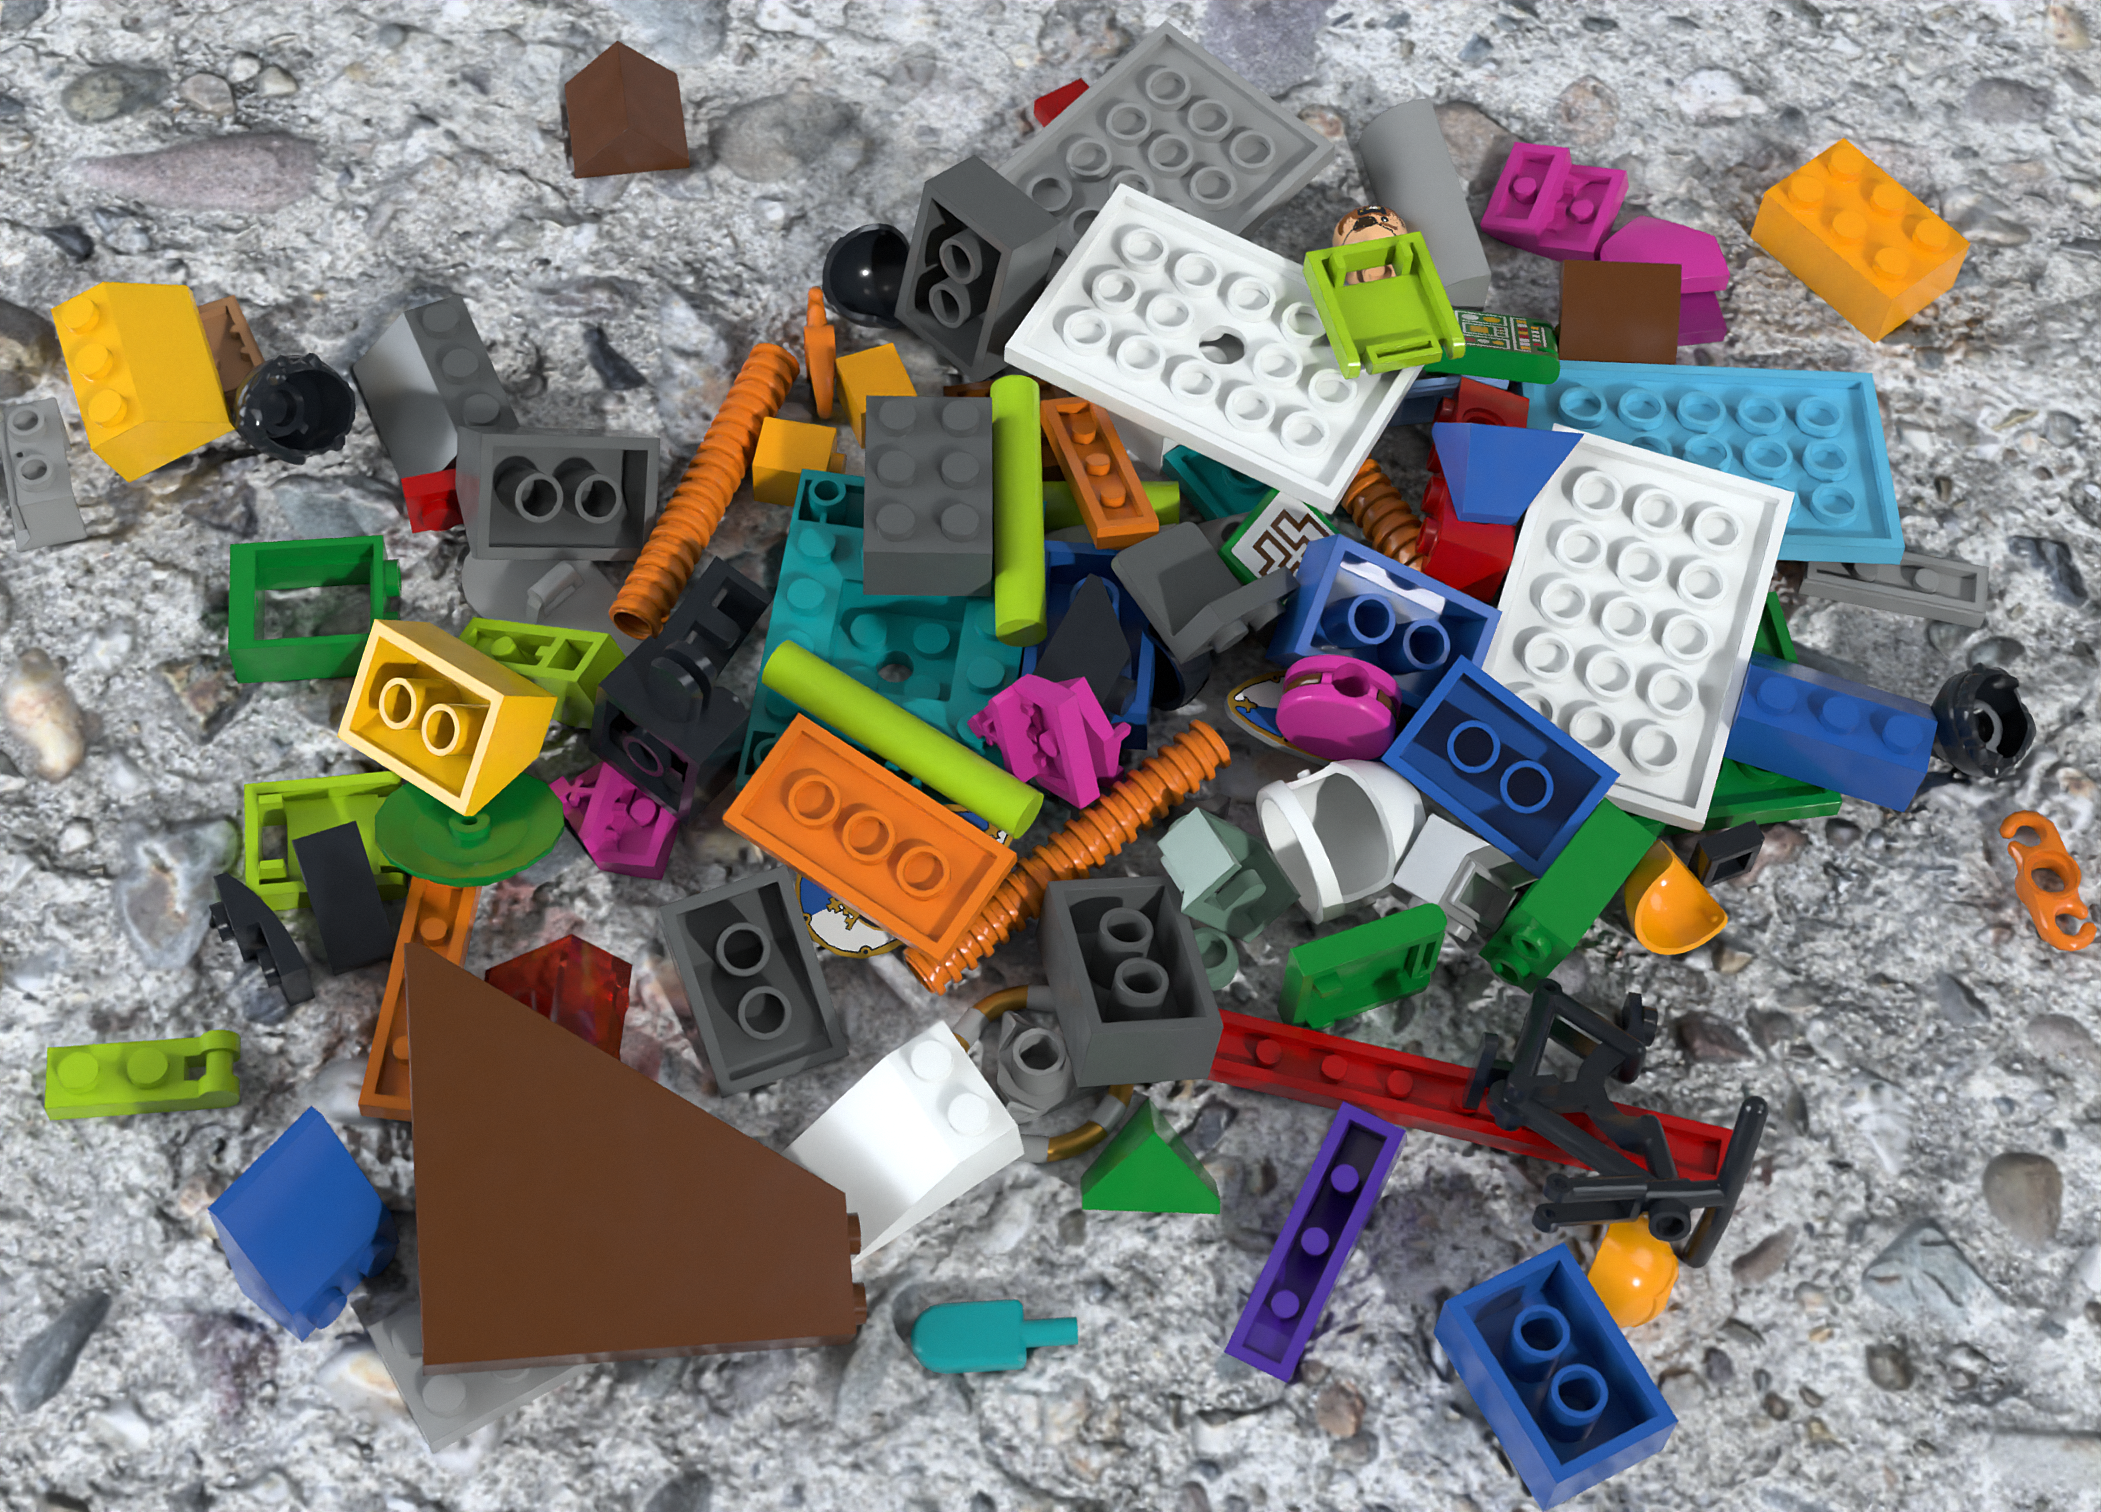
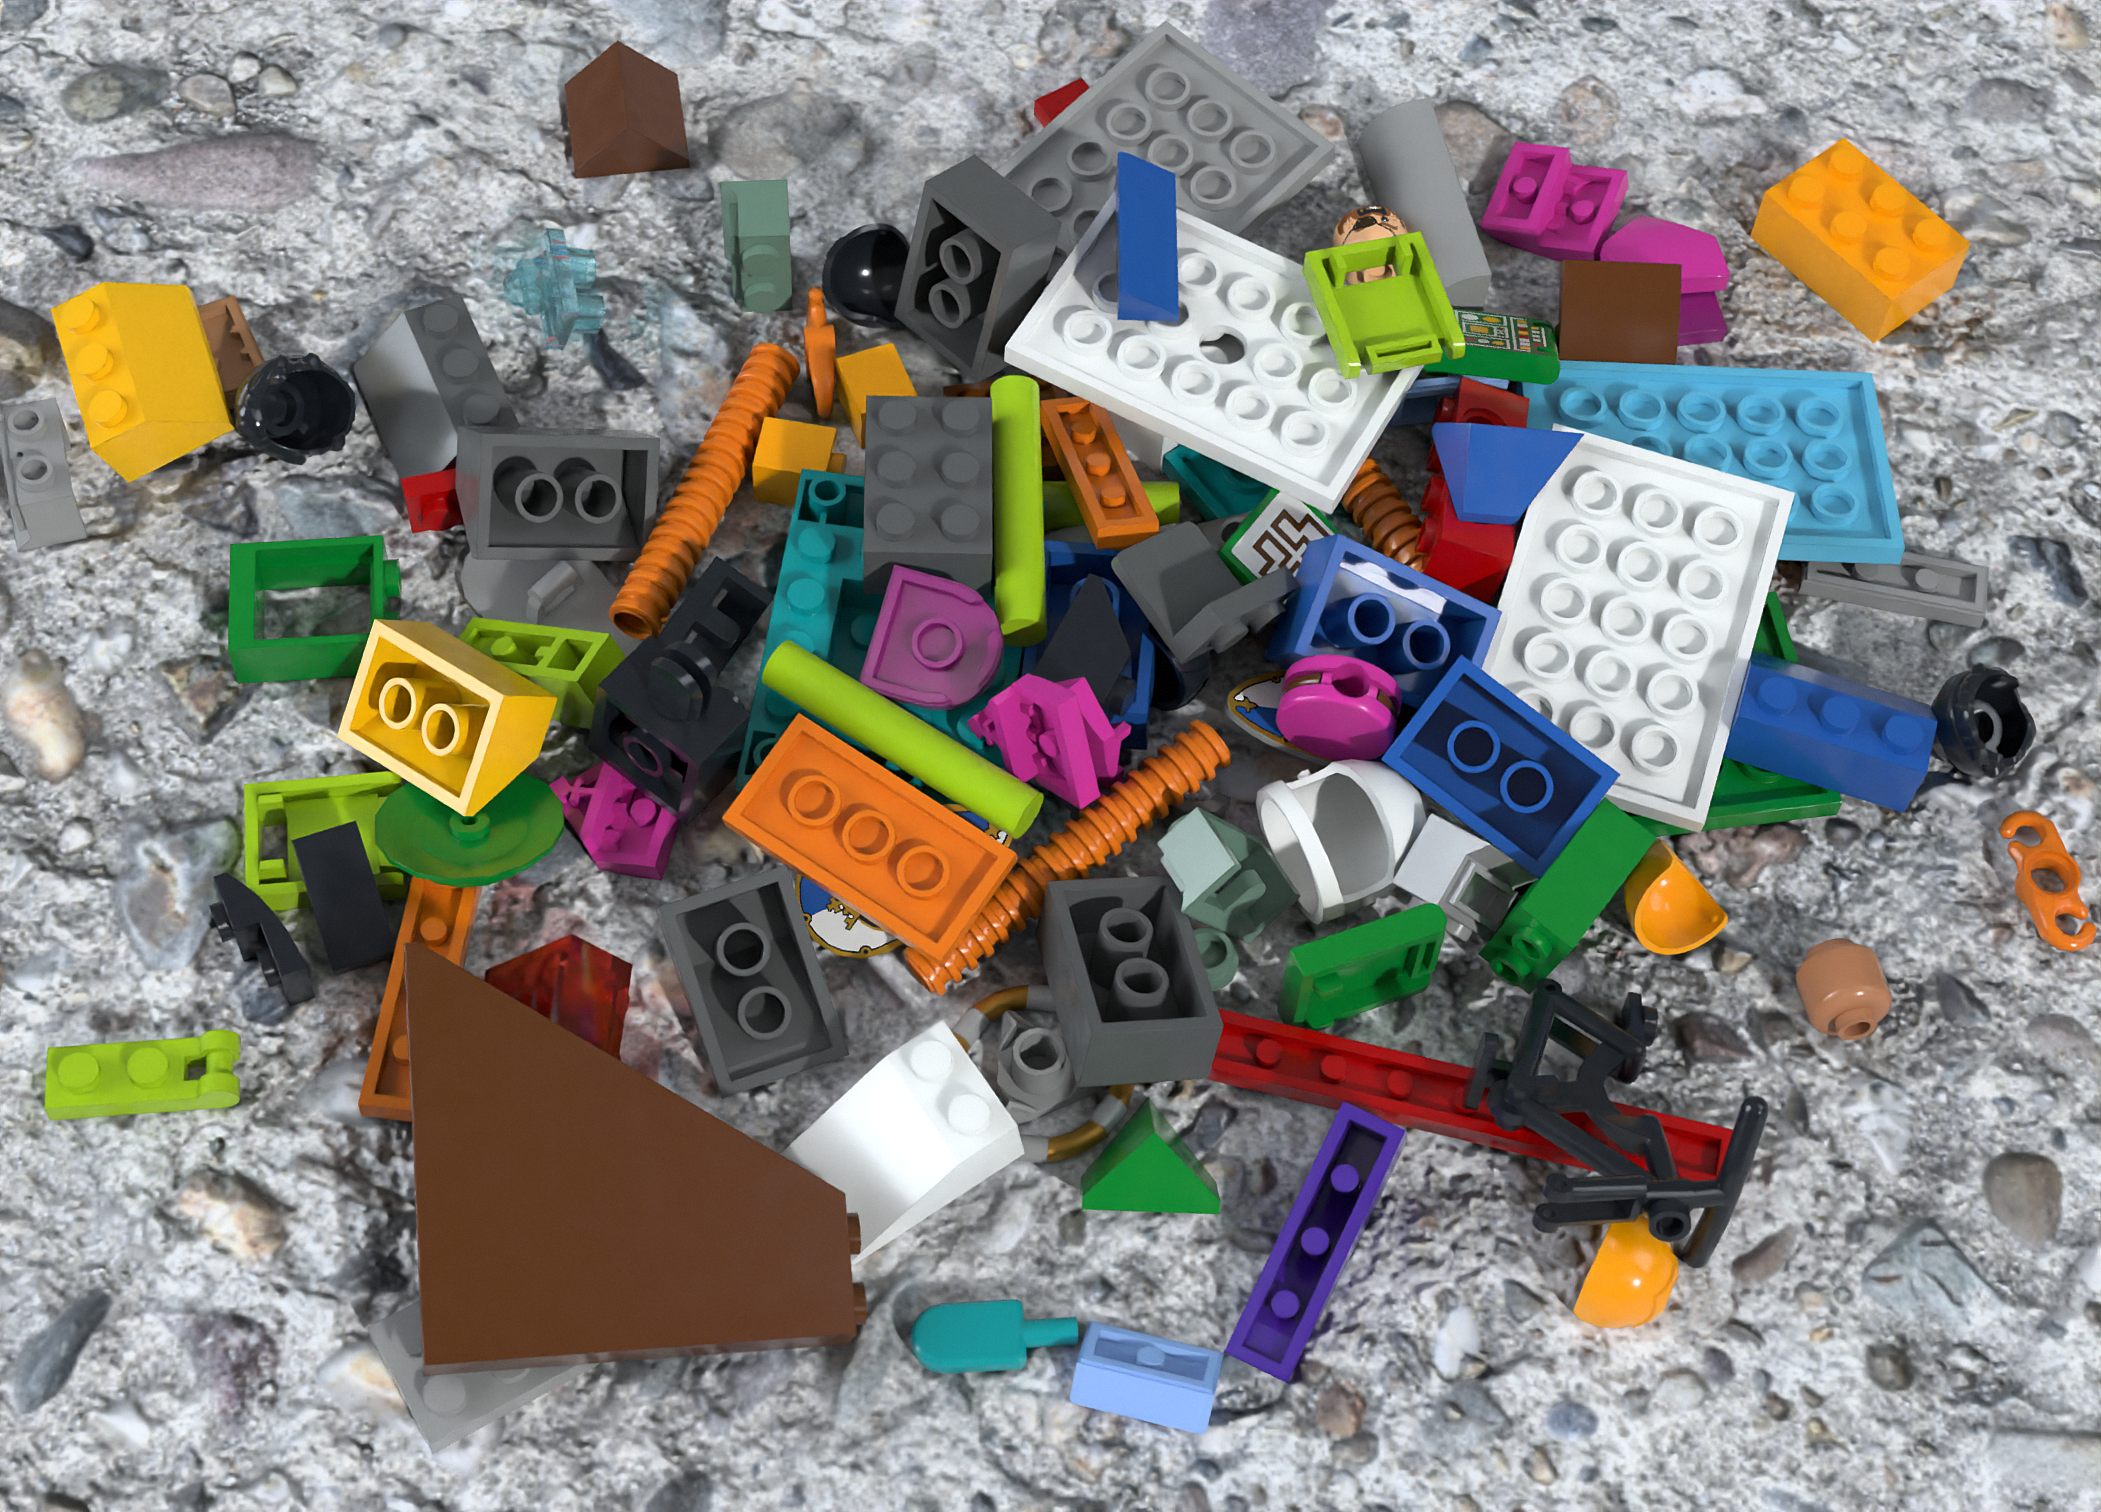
(304, 1227): blue slope -> none
(549, 289): none -> clear light blue hips
(758, 243): none -> sand green window
(932, 643): none -> magenta tile
(1146, 241): none -> blue slope
(1146, 1377): none -> light blue slope
(1554, 1376): blue brick -> none
(1726, 854): black tile -> none
(1843, 989): none -> nougat head

